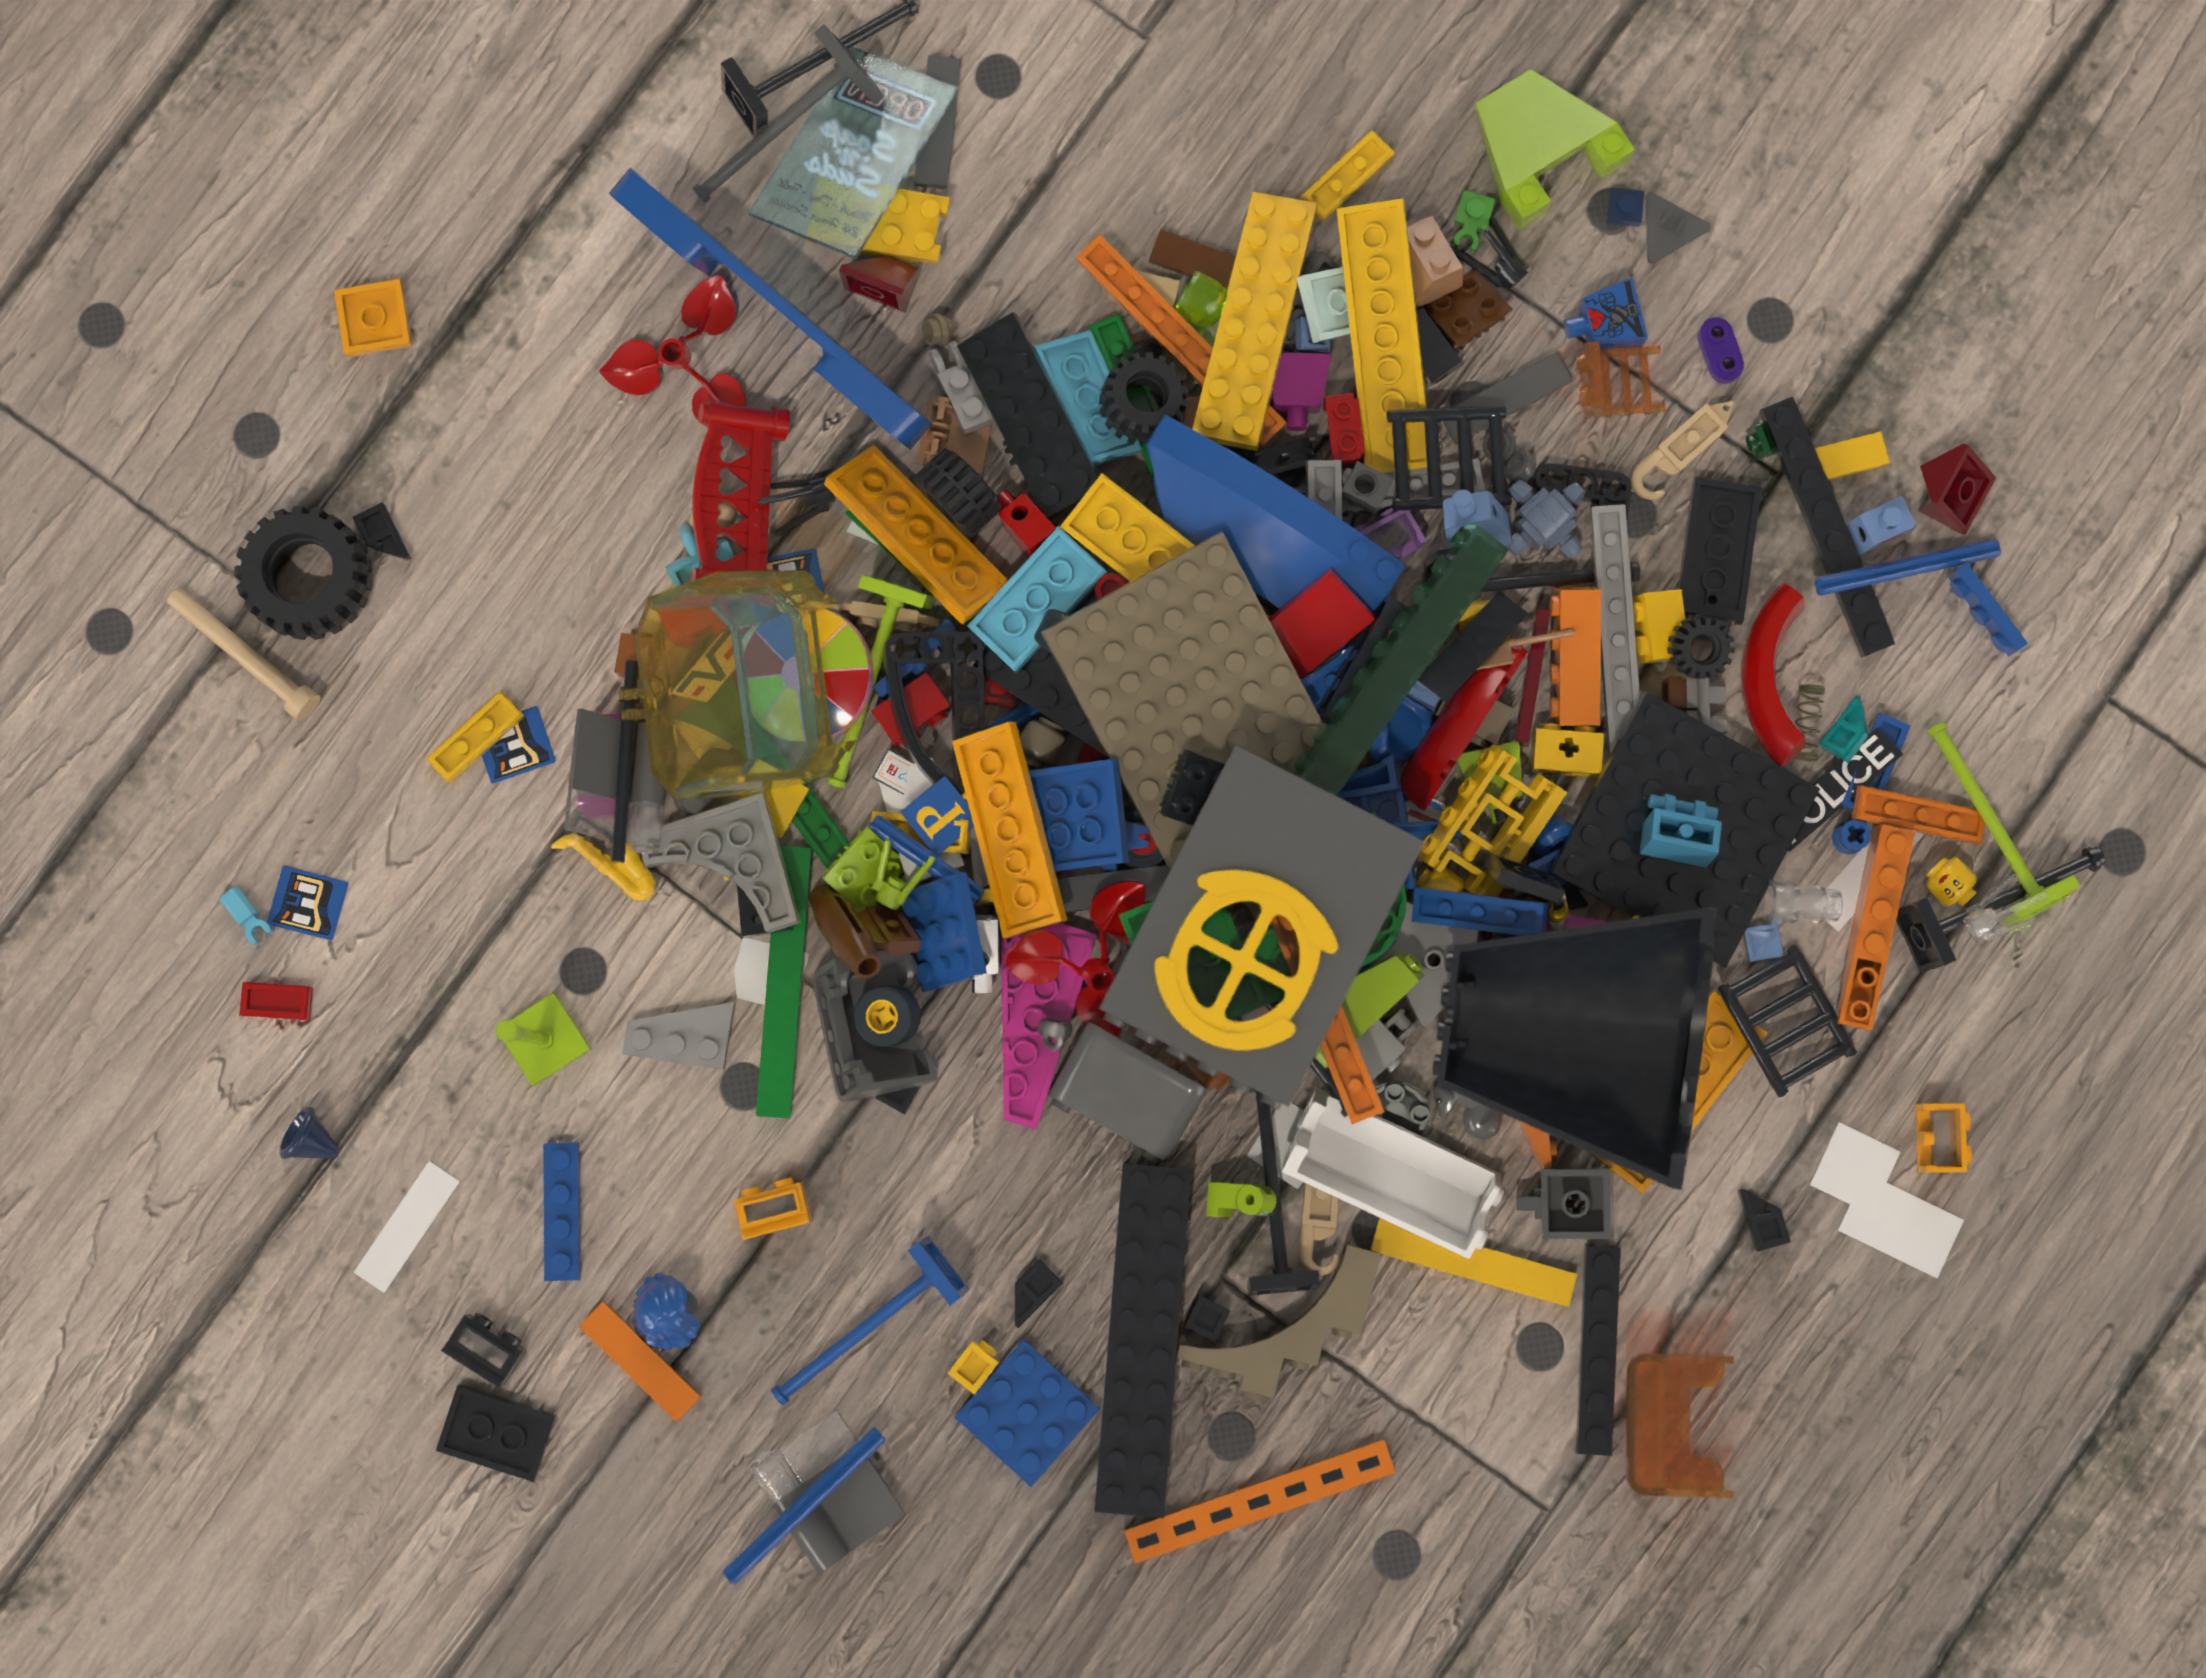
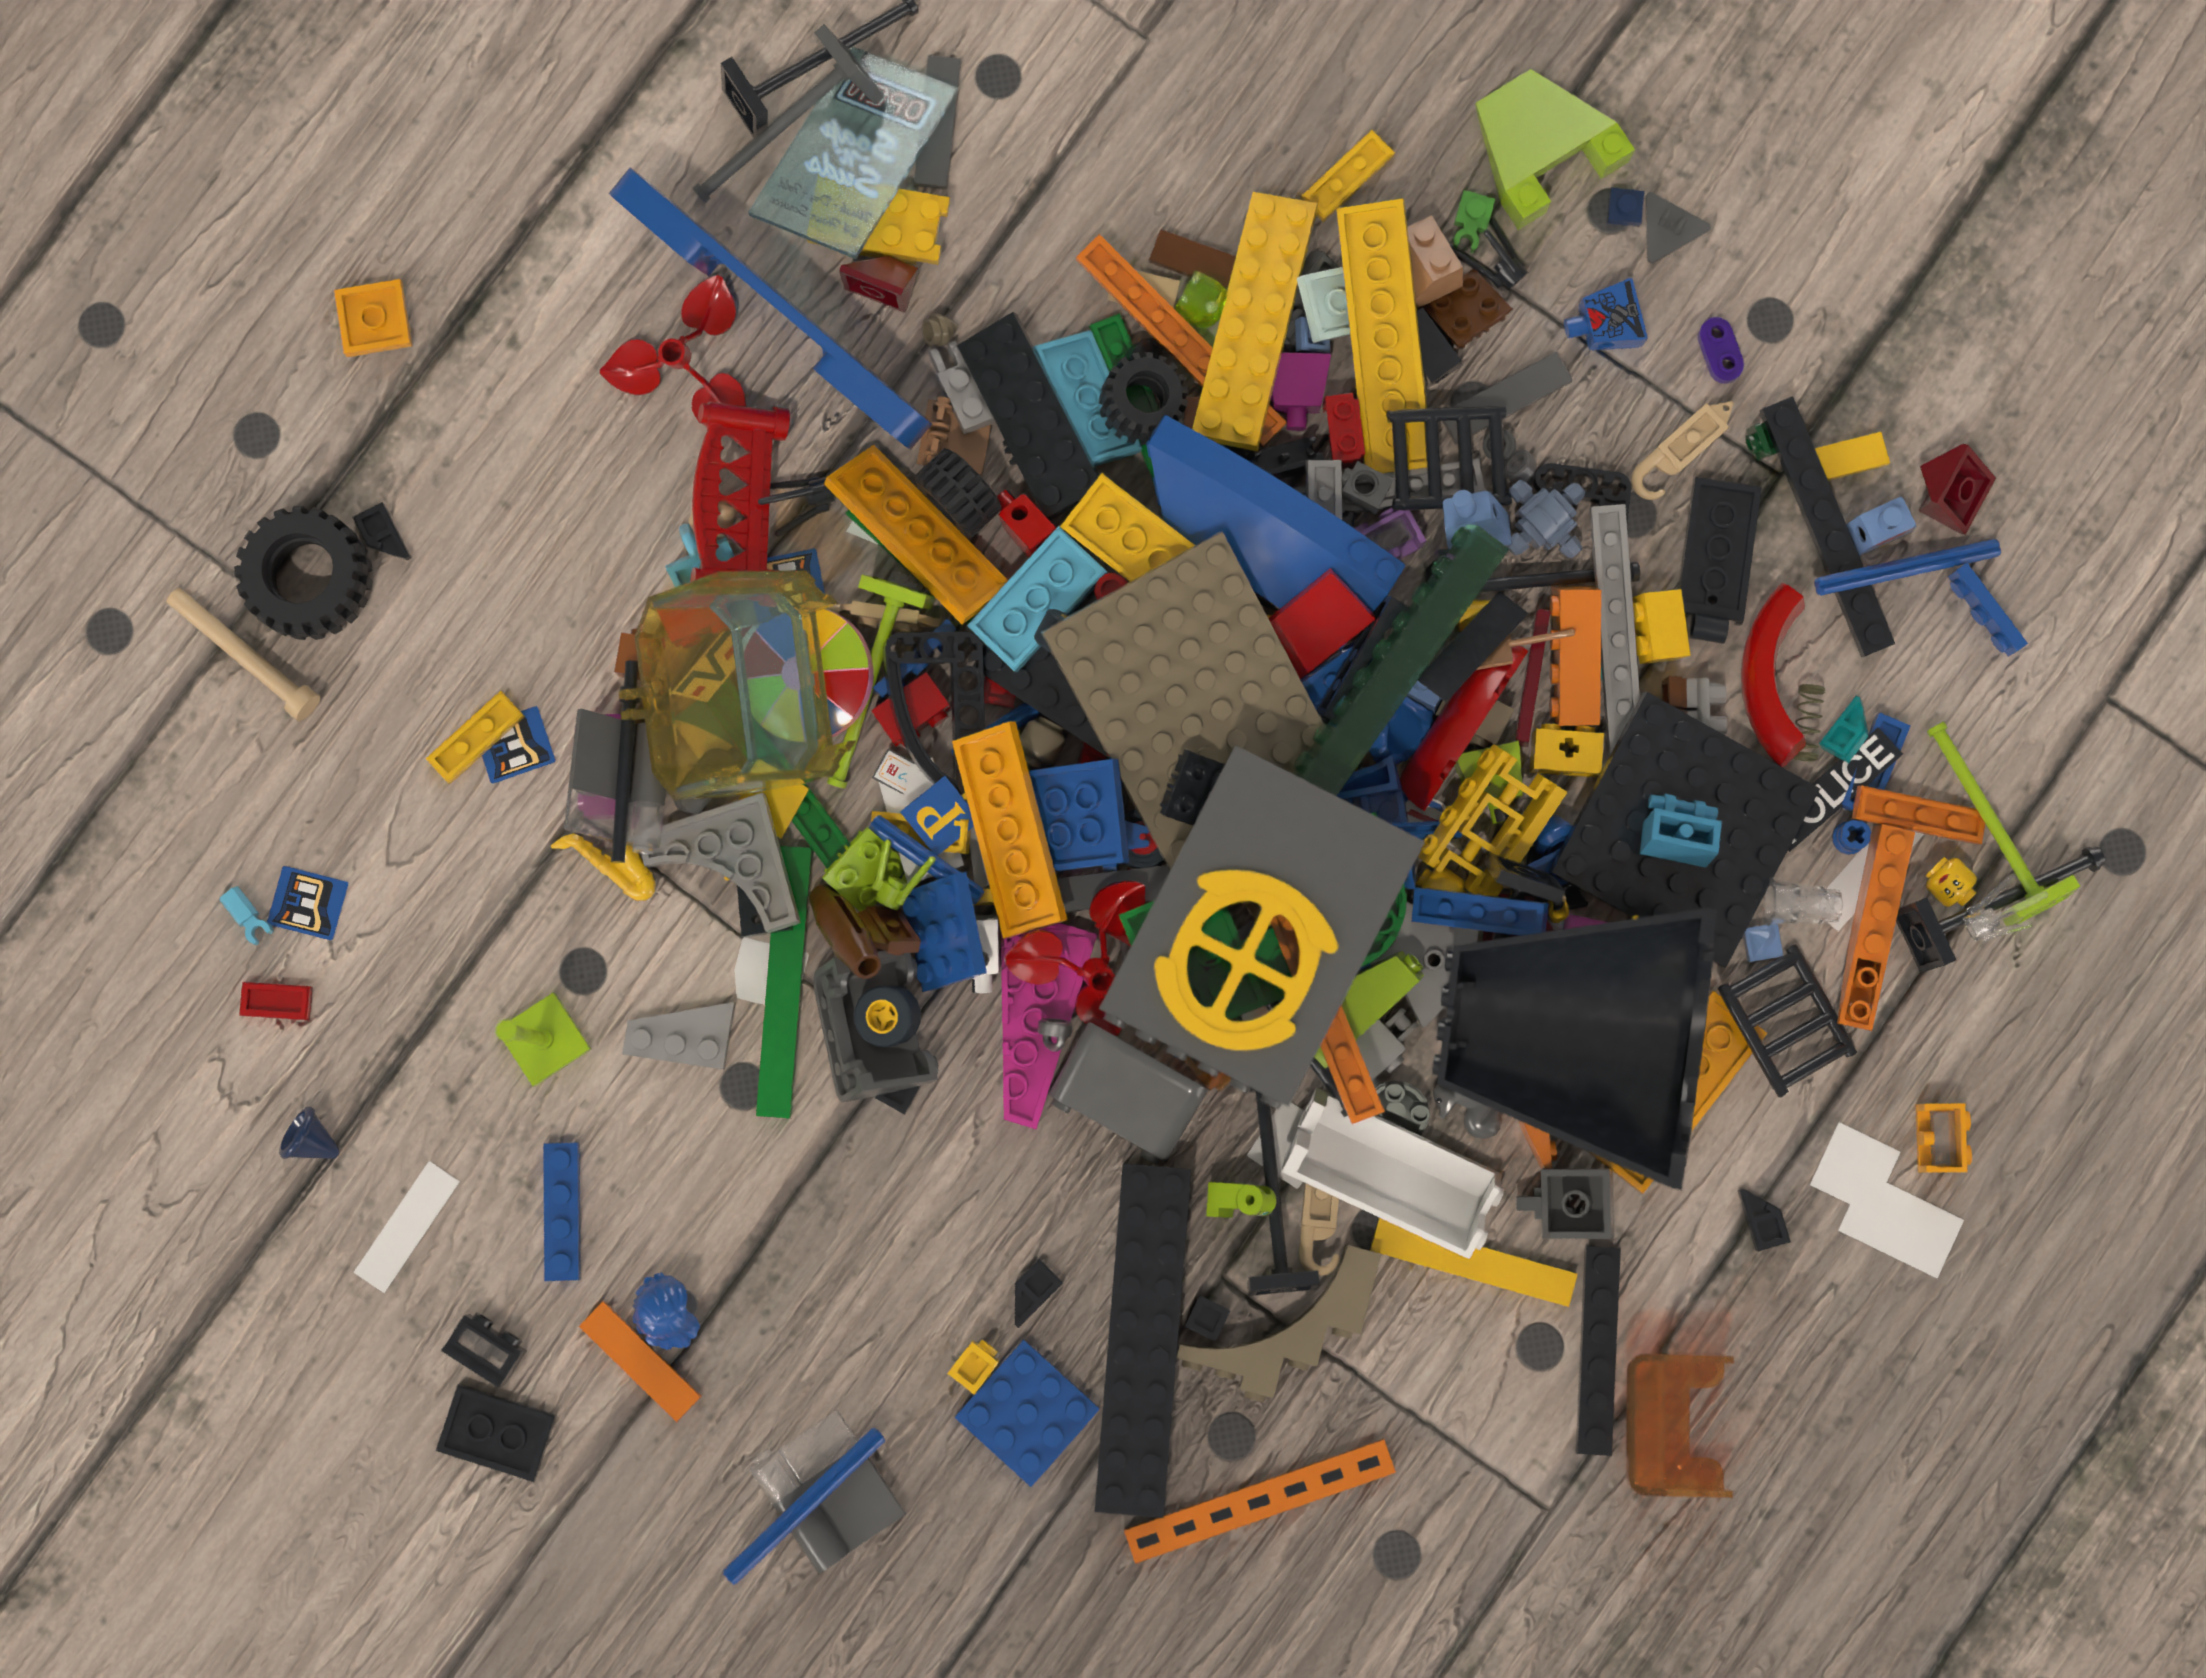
(773, 1209): light orange window -> none
(935, 1271): blue tile -> none
(1595, 381): clear orange plate -> none
(1720, 647): black tyre -> none

